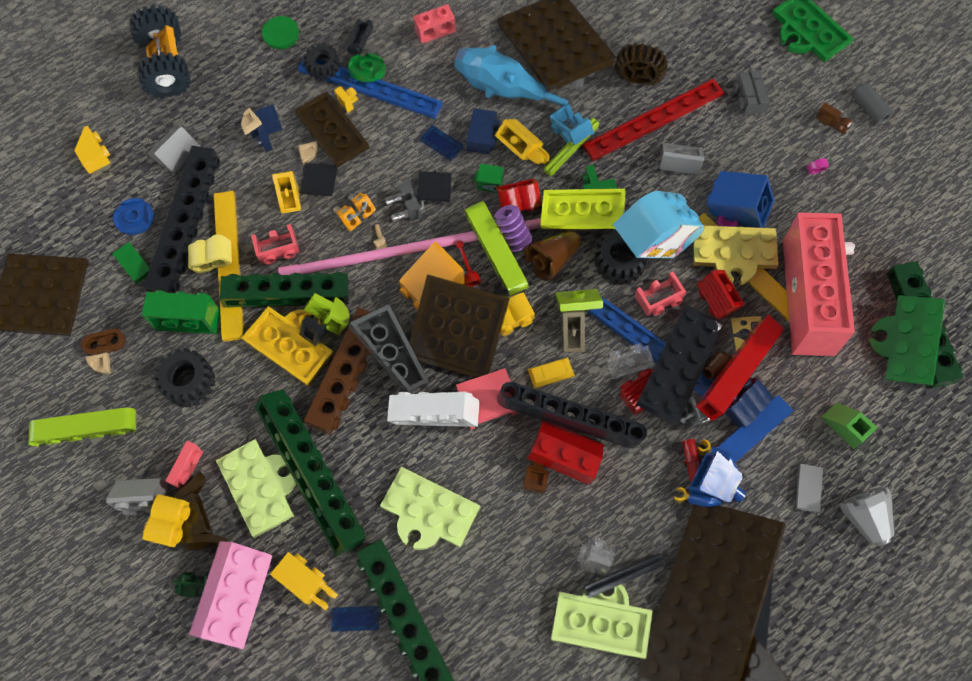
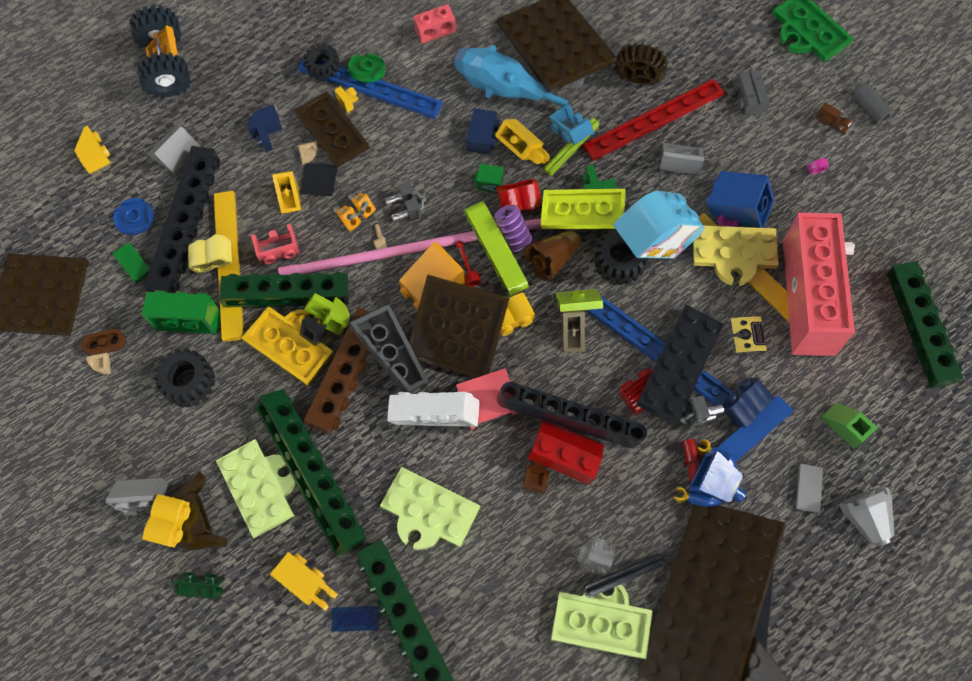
(82, 425): lime beam -> none
(184, 465): coral plate -> none
(231, 594): bright pink brick -> none
(250, 121): tan tile -> none
(280, 32): green tile -> none
(358, 37): black hinge -> none
(434, 186): black piece -> none
(441, 143): clear blue tile -> none
(551, 372): yellow tile -> none
(629, 362): clear brick -> none
(660, 295): coral window -> none
(716, 365): reddish brown cone -> none
(720, 294): red brick -> none
(739, 368): red brick -> none
(911, 339): green plate -> none

